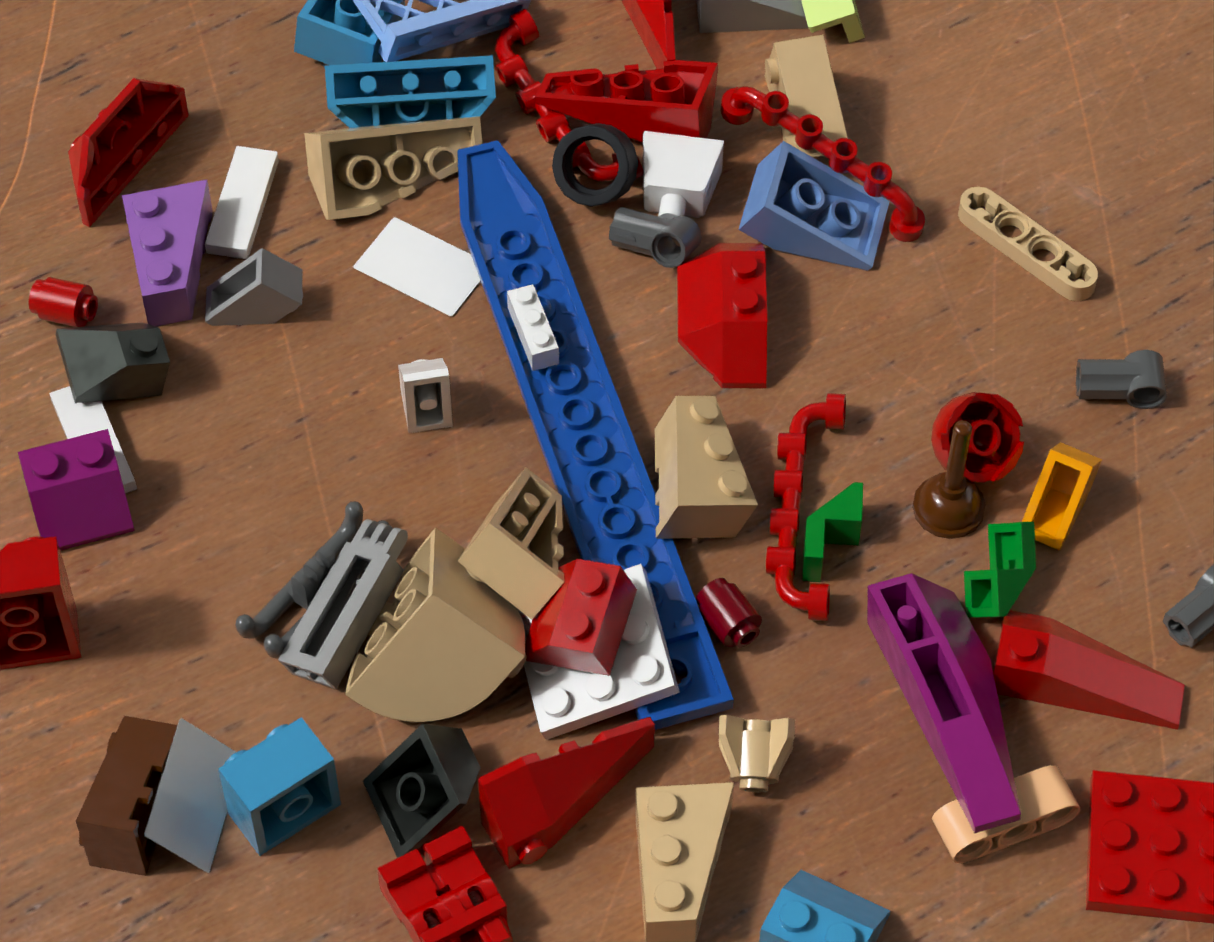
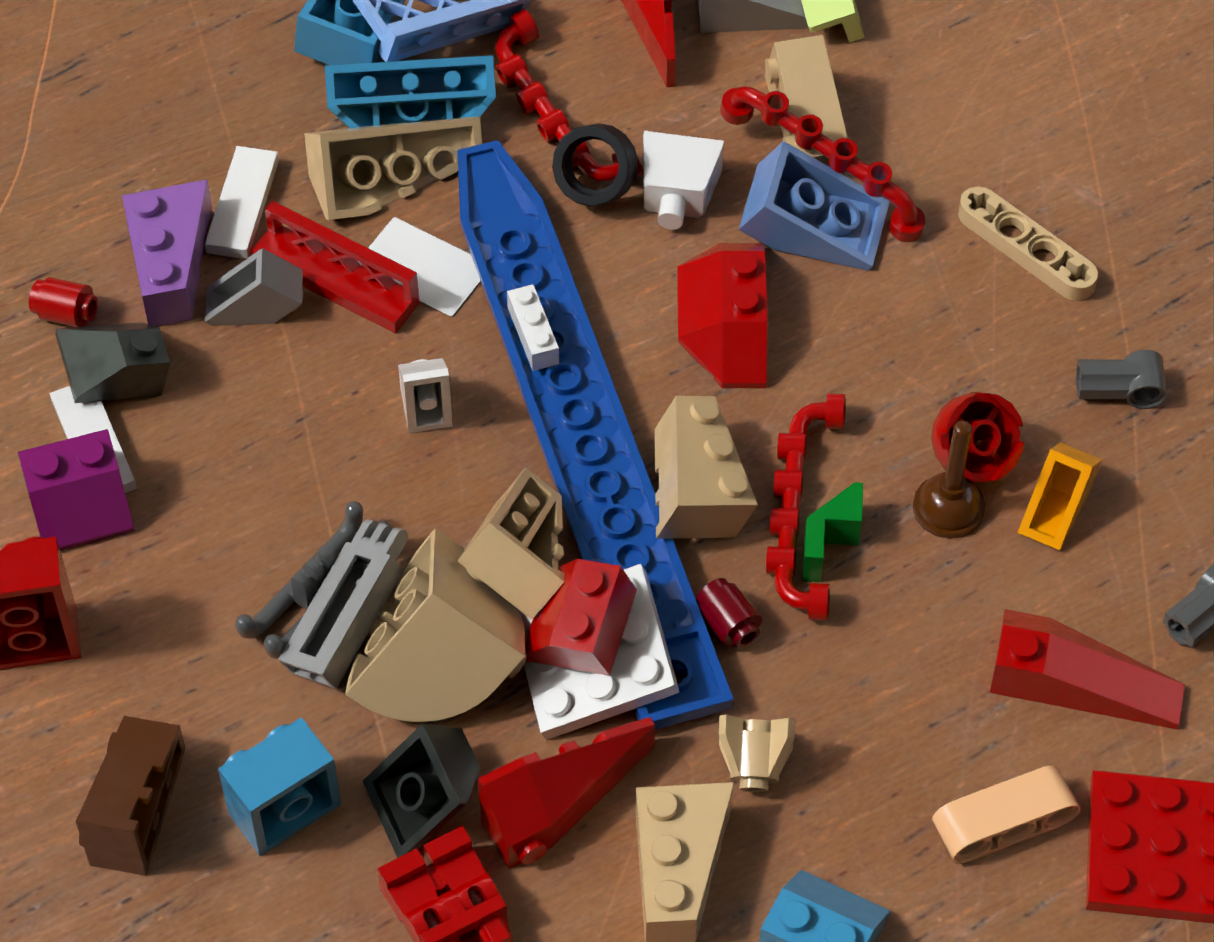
(123, 142): red wedge -> none
(190, 797): white sticker -> none
(335, 269): none -> red fence
(635, 101): red wedge -> none
(653, 235): dark grey piece -> none
(949, 692): magenta wedge -> none
(1011, 566): green slope -> none

